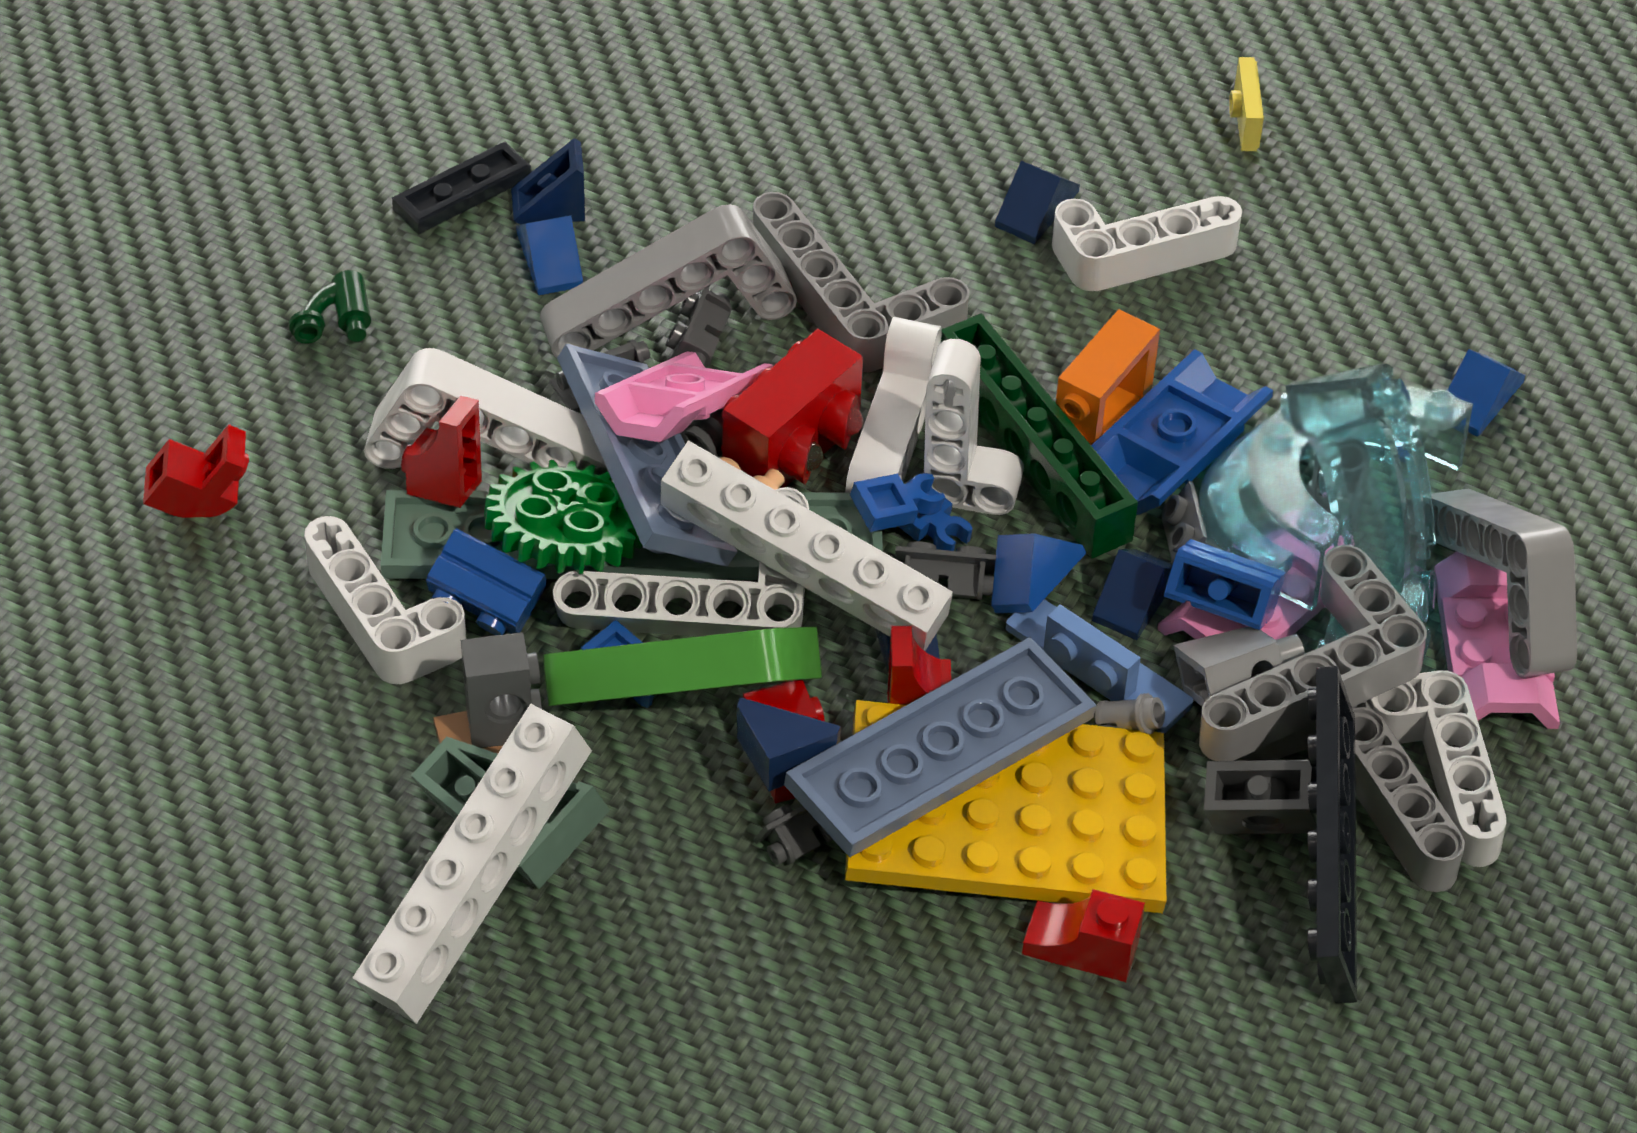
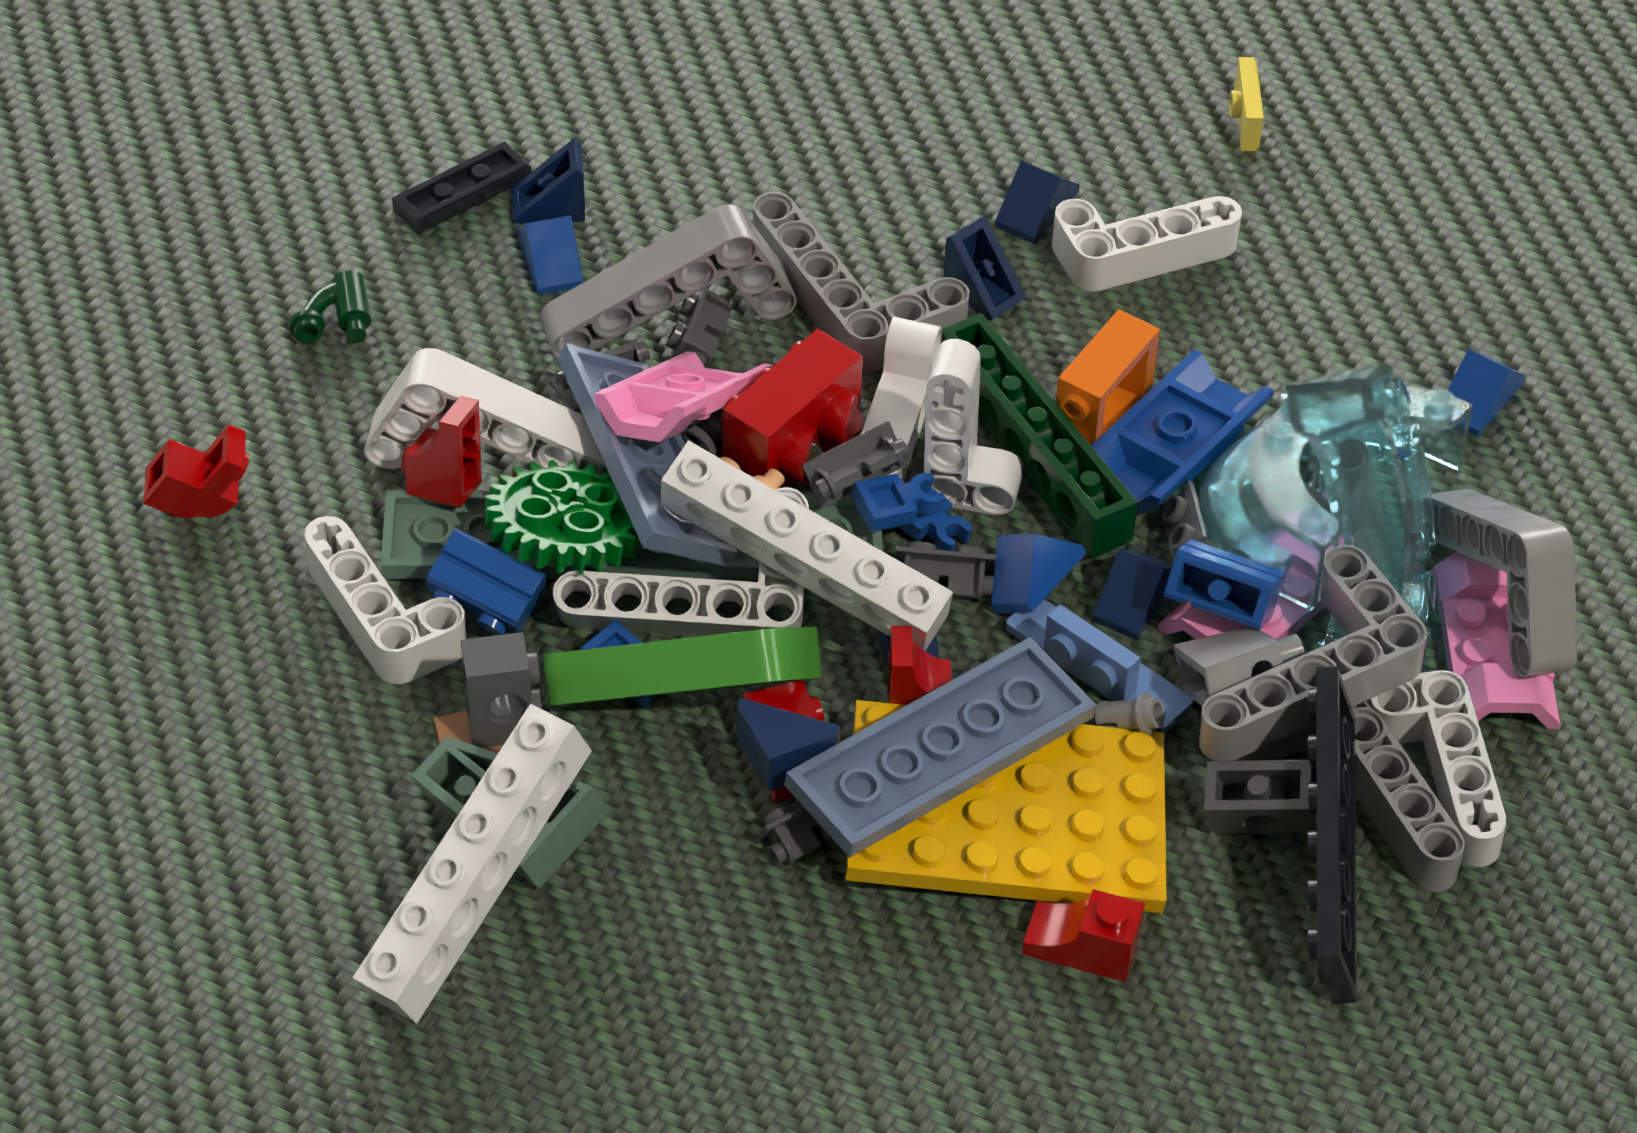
(859, 459): none -> dark grey hinge
(980, 263): none -> dark blue slope

